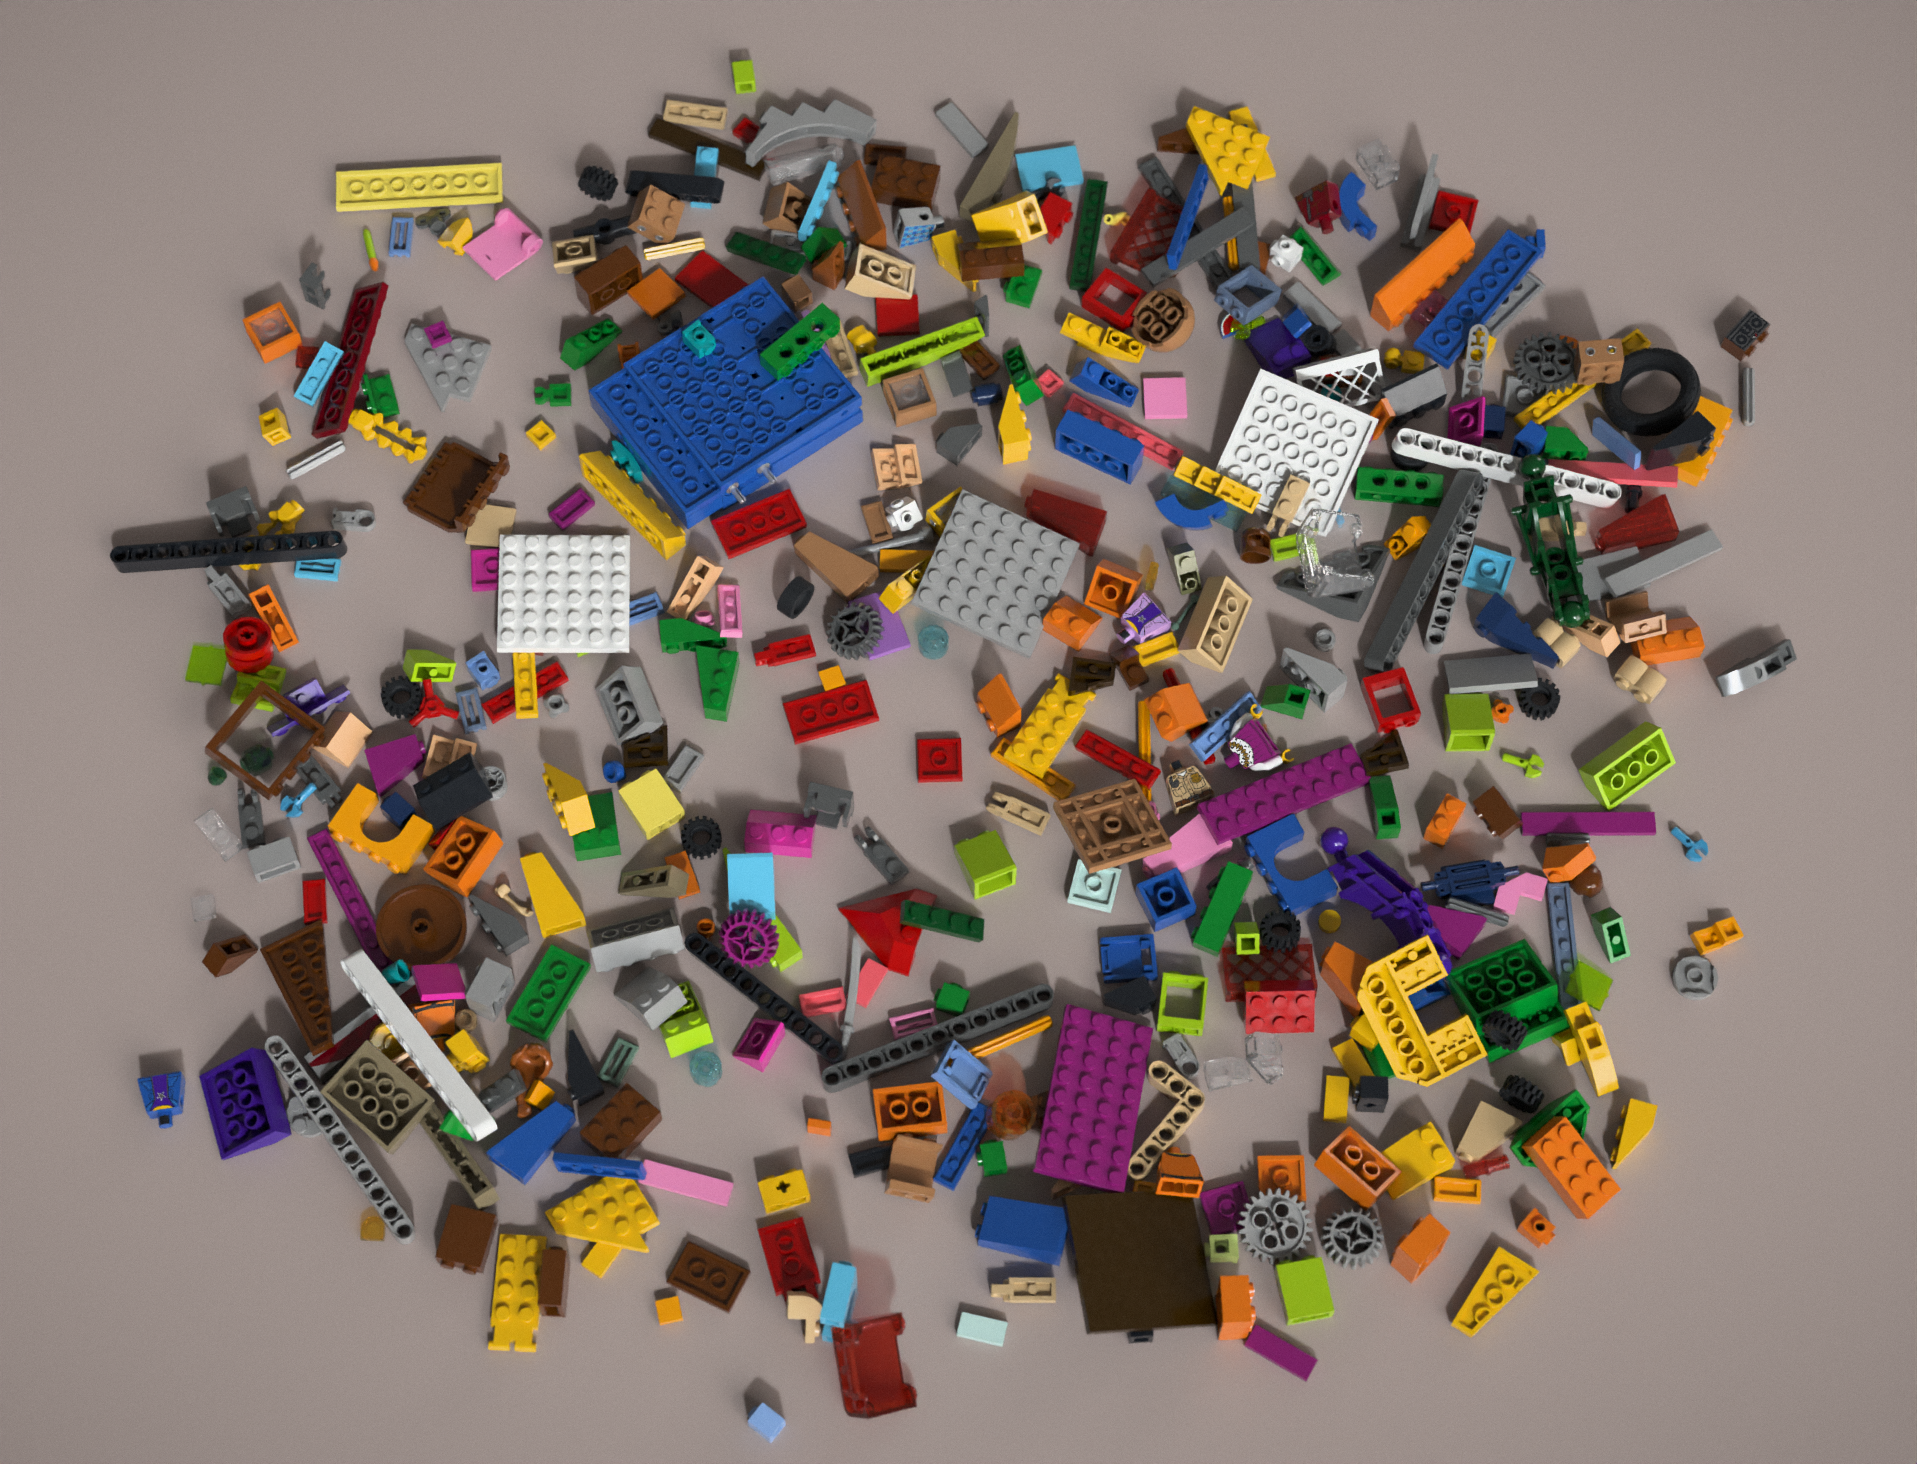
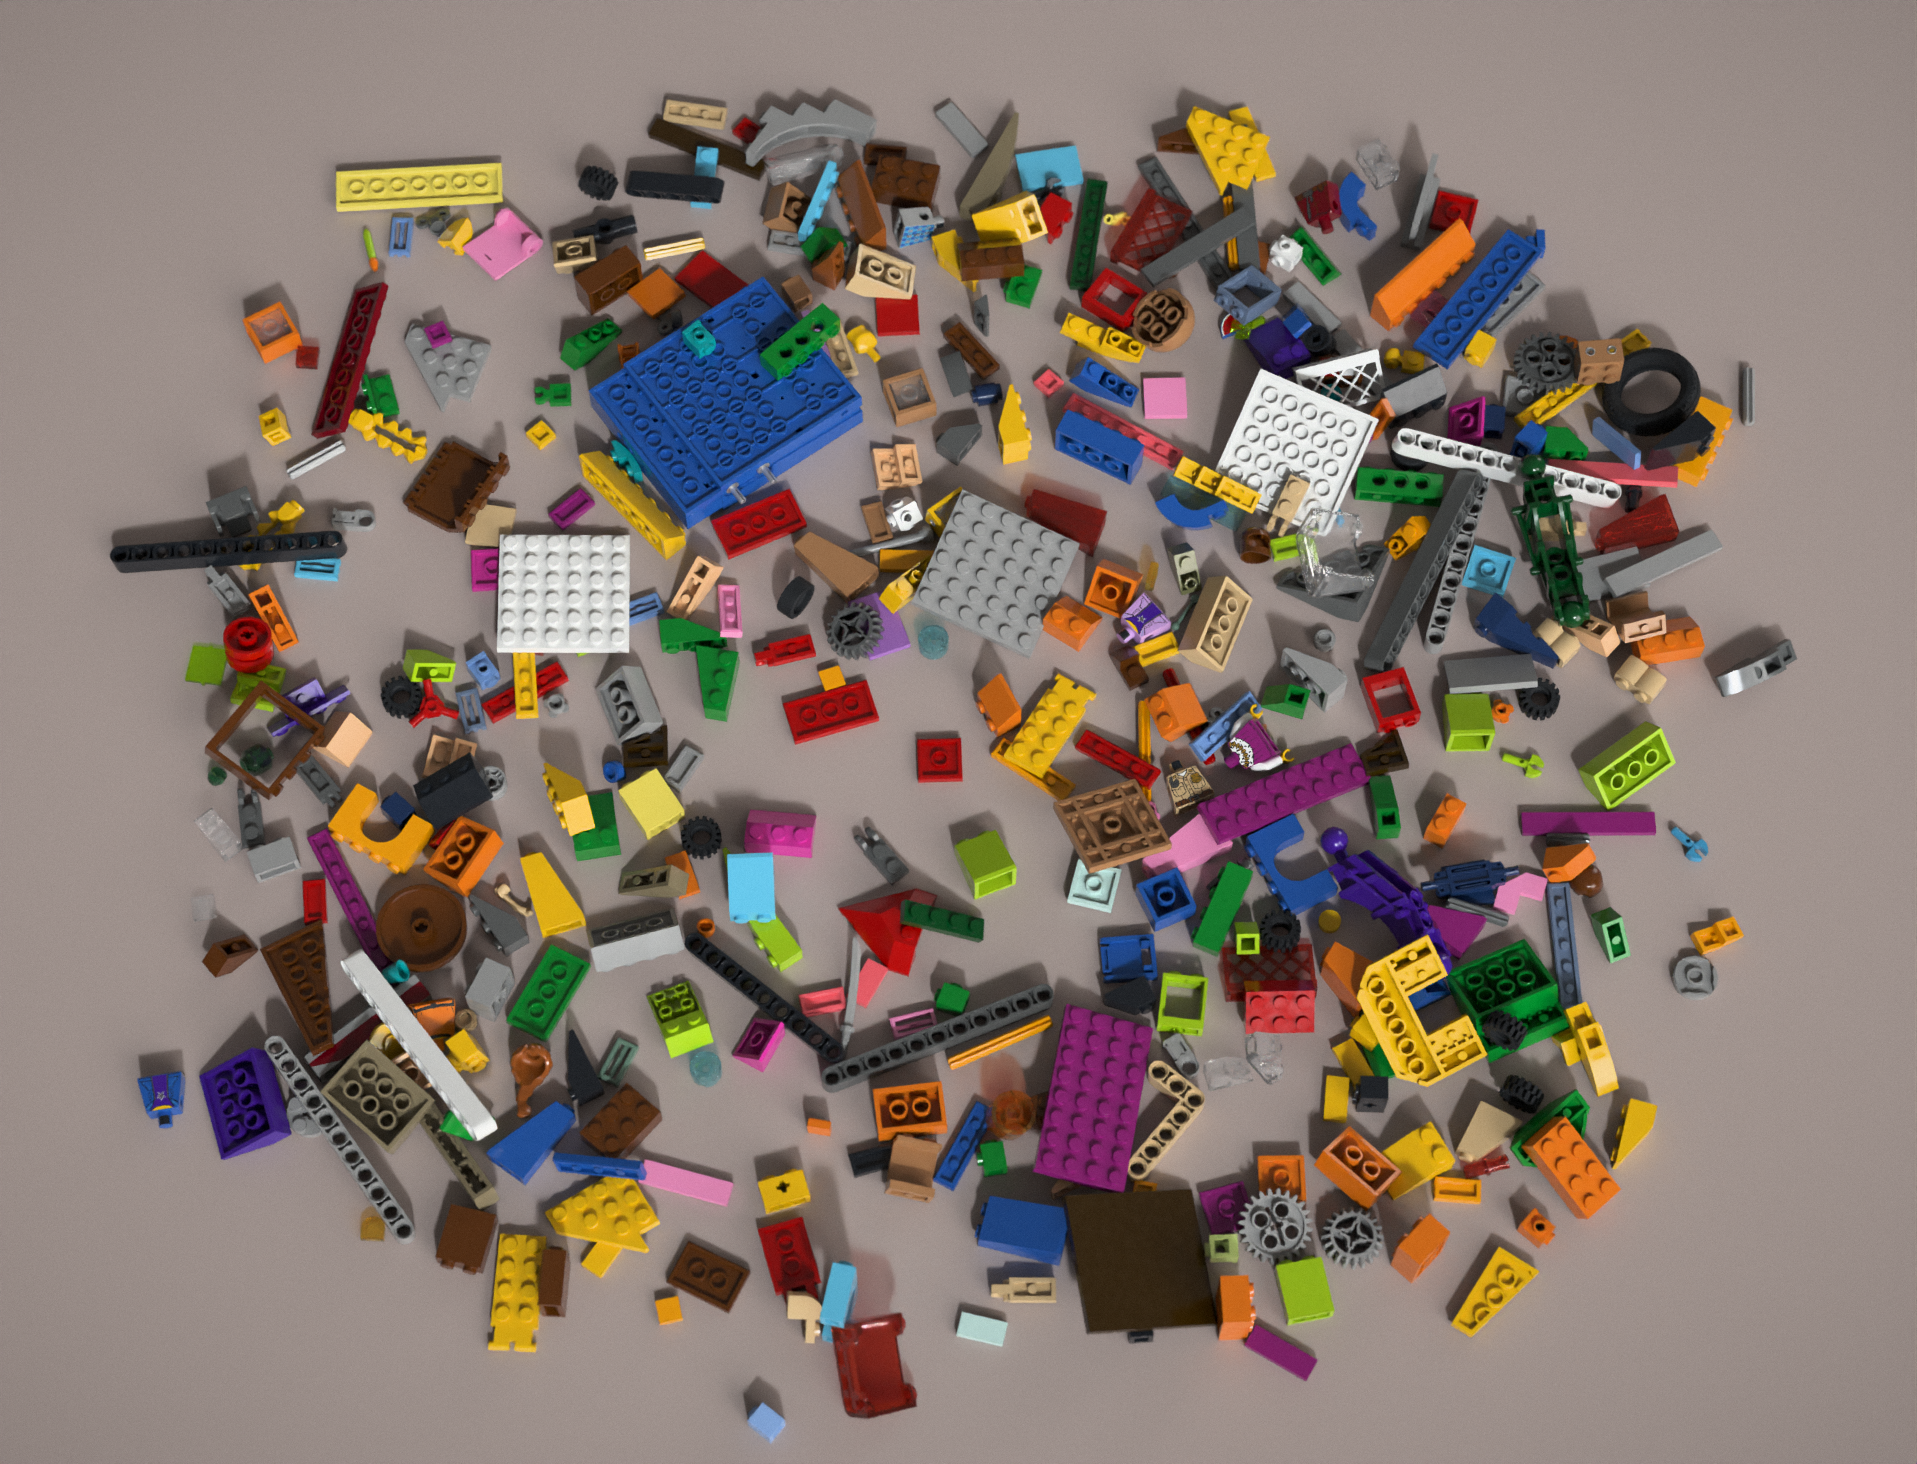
(297, 801): dark azure bar -> none
(312, 287): dark grey hinge -> none
(318, 374): medium azure plate -> none
(394, 761): magenta slope -> none
(438, 982): dark pink tile -> none
(502, 1090): dark grey hinge -> none
(539, 1095): light orange tile -> none
(651, 997): light grey slope -> none
(656, 215): medium nougat piece -> none
(703, 618): bright pink plate -> none
(744, 76): lime brick -> none
(760, 935): magenta gear -> none
(766, 253): dark green plate -> none
(830, 803): dark grey panel -> none
(919, 351): lime slope -> none
(965, 1077): medium blue container -> none
(1020, 813): tan hinge -> none
(1022, 375): green slope -> none
(1090, 675): dark brown wing -> none
(1178, 1174): orange torso -> none
(1187, 217): blue tile -> none
(1471, 365): light grey beam -> none
(1497, 812): reddish brown brick -> none
(1588, 985): clear neon green piece -> none
(1745, 335): brick -> none

